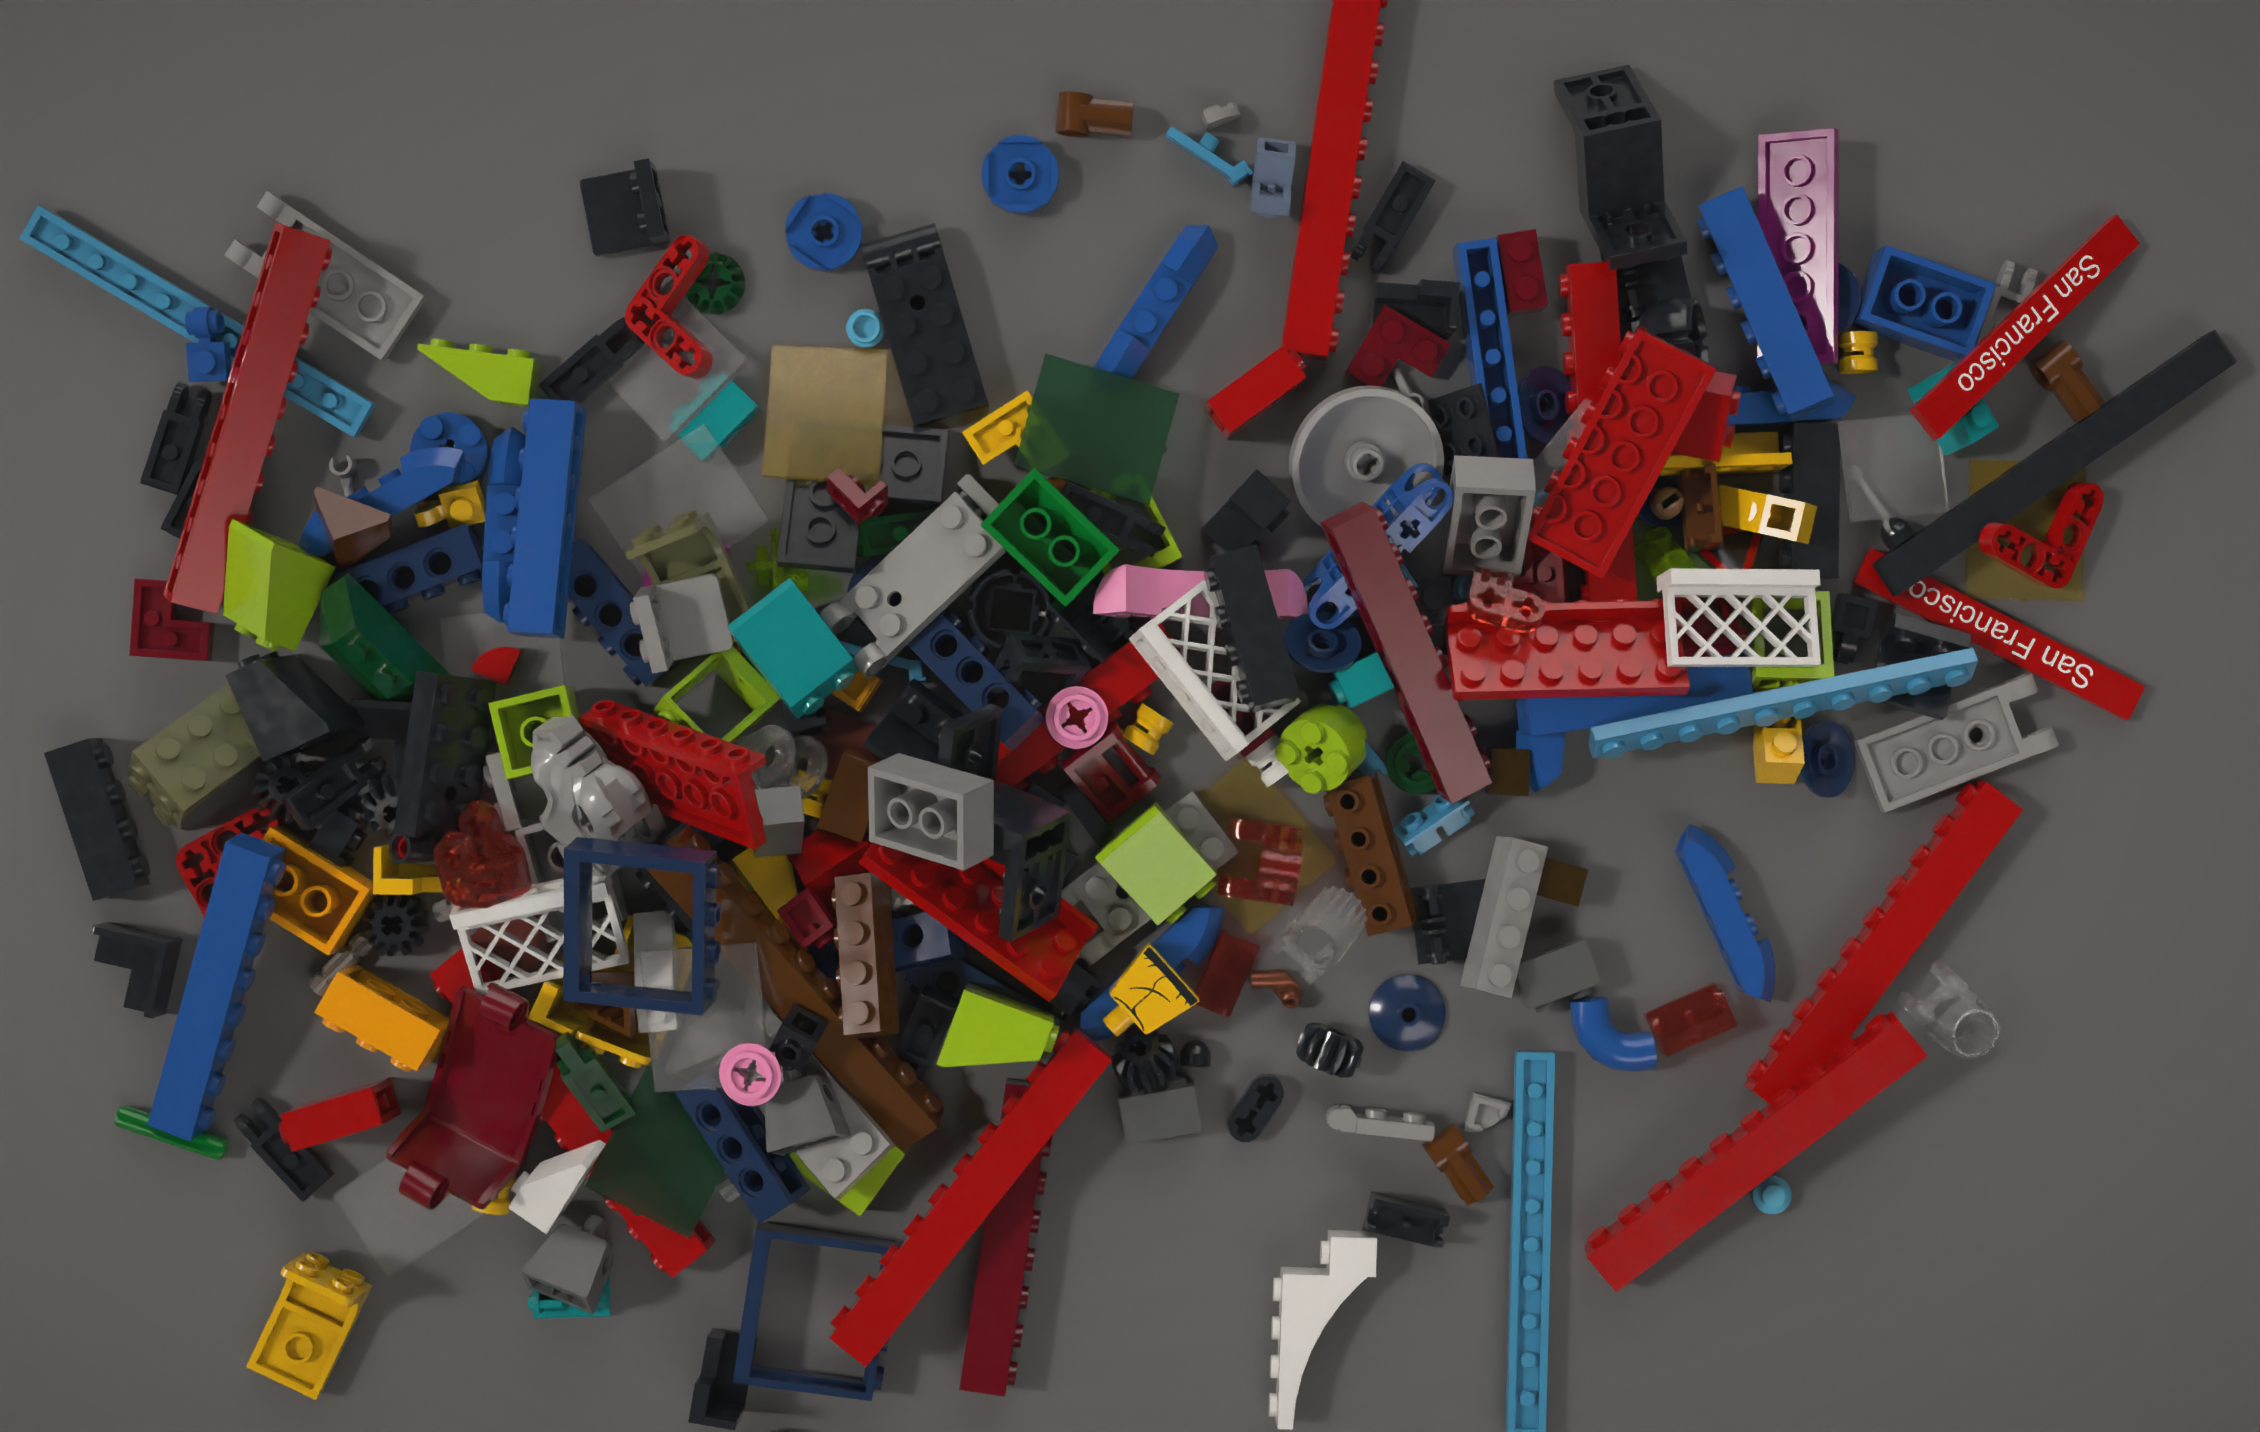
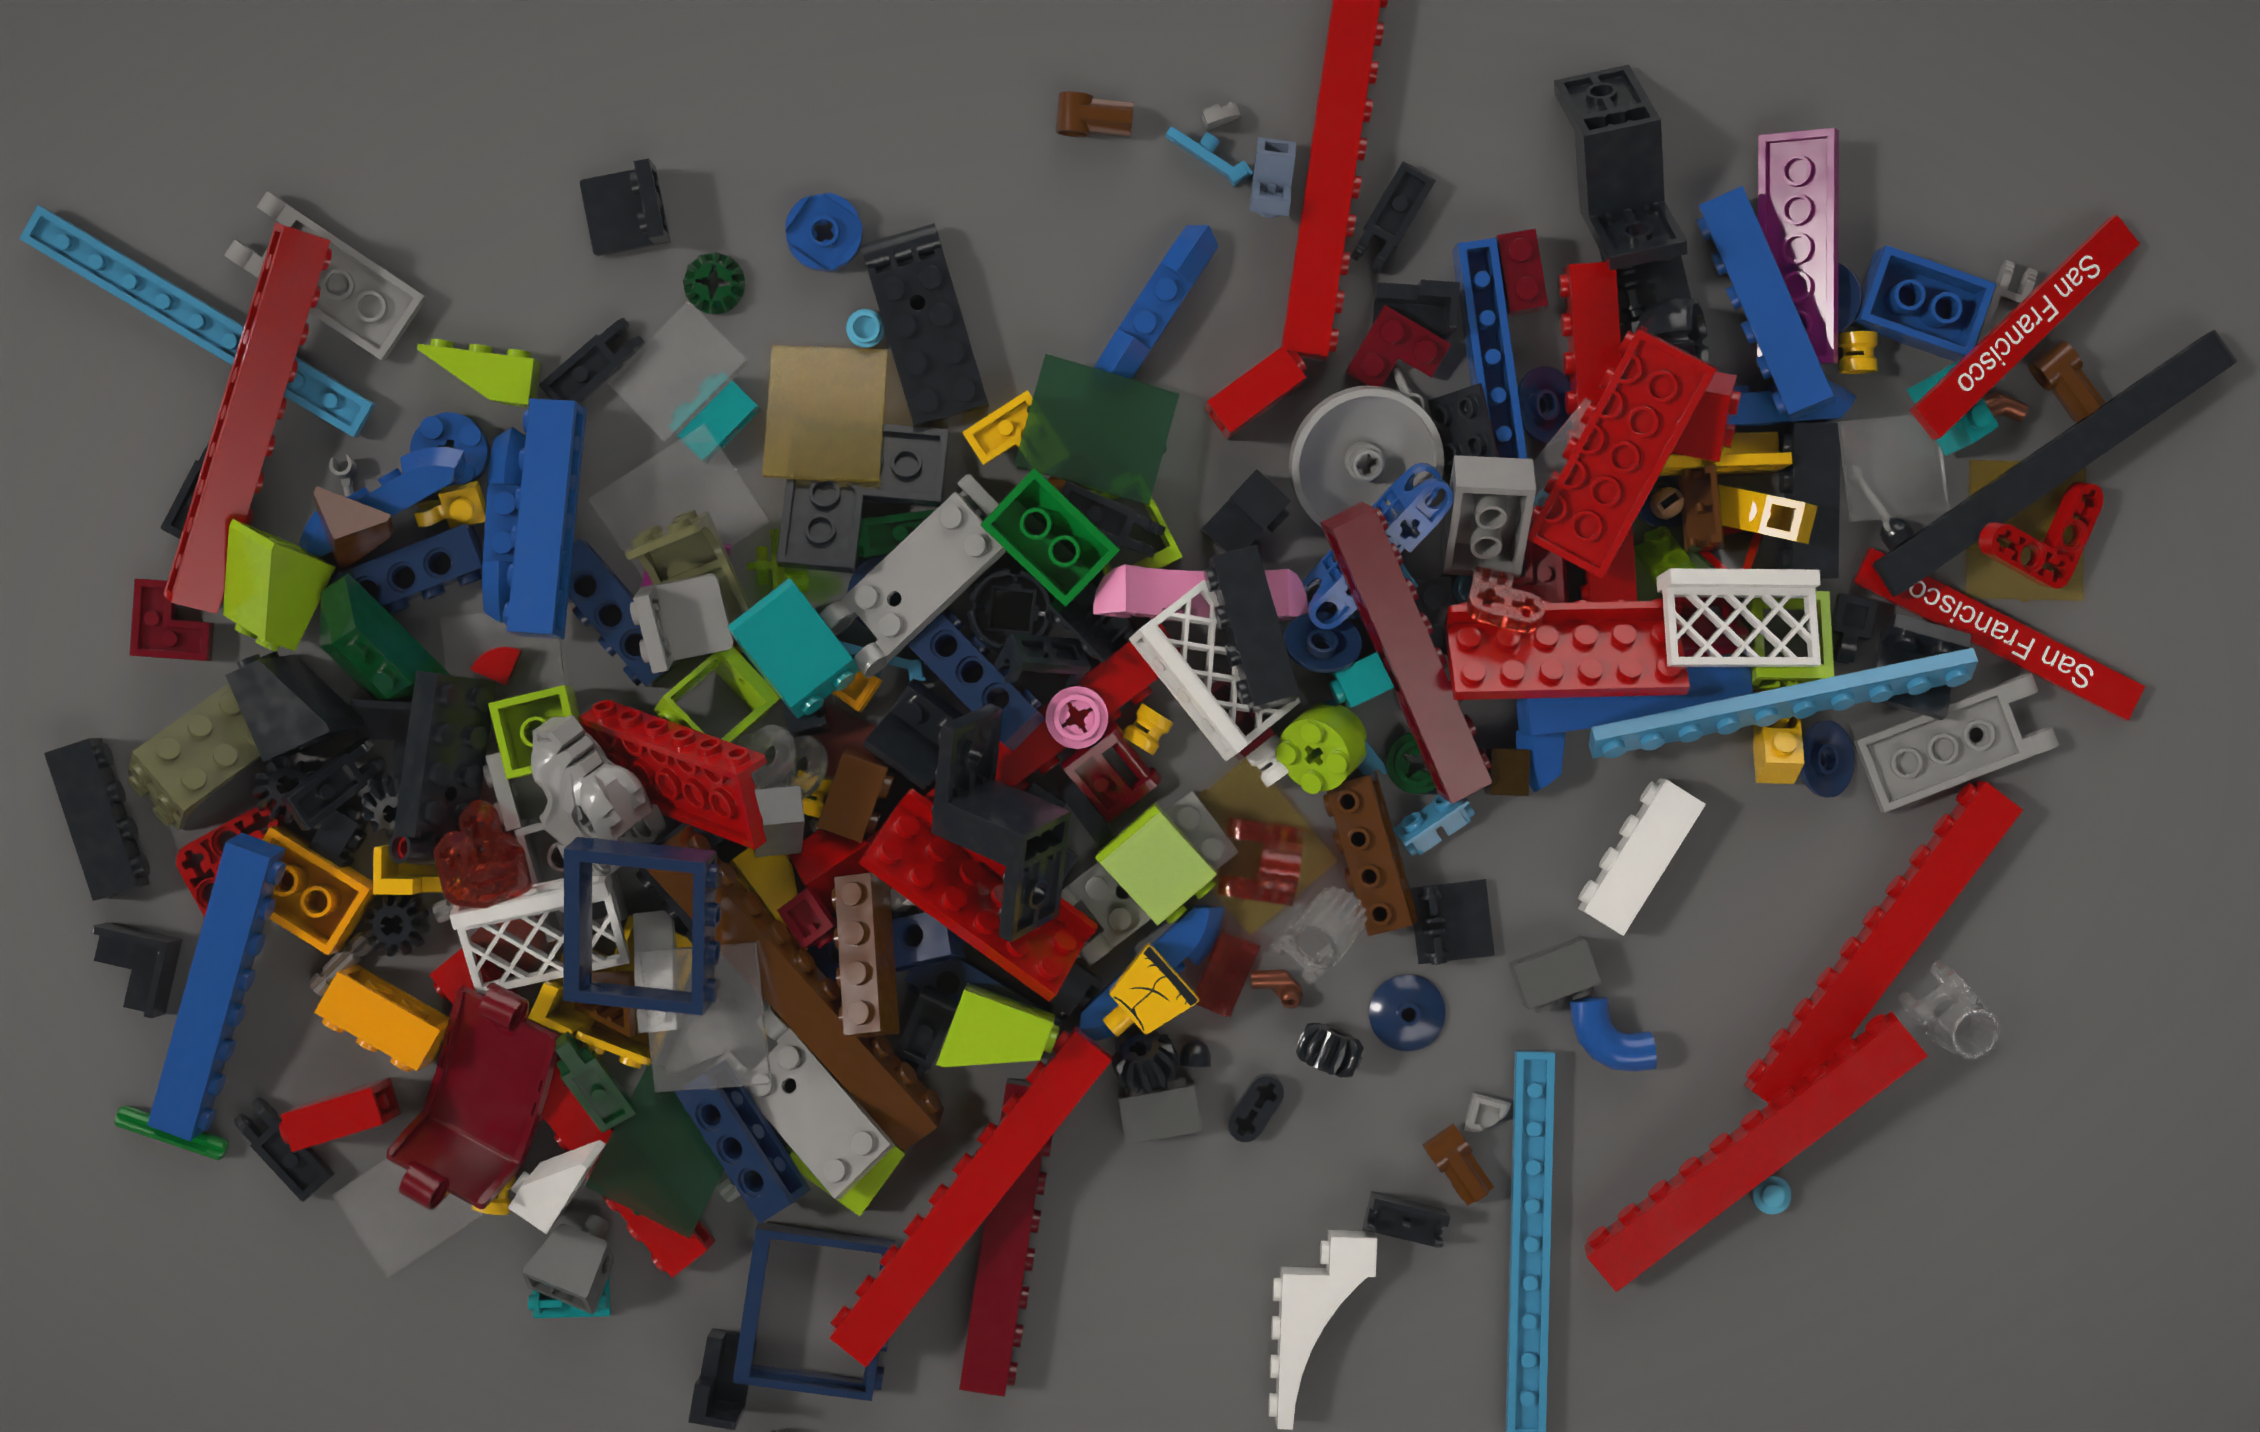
(176, 441): black hinge -> none
(207, 359): blue plate -> none
(309, 1324): yellow bracket -> none
(660, 307): red beam -> none
(735, 1081): bright pink gear -> none
(793, 1045): black brick -> none
(803, 1114): dark grey torso -> none
(853, 497): dark red bracket -> none
(931, 811): light grey brick -> none
(1004, 158): blue plate -> none
(1377, 1123): light grey hinge -> none
(1504, 916): light grey brick -> none
(1562, 882): dark brown panel -> none
(1640, 856): none -> white brick
(1690, 1019): clear red hinge -> none
(1706, 869): blue brick -> none
(2004, 405): none -> copper arm

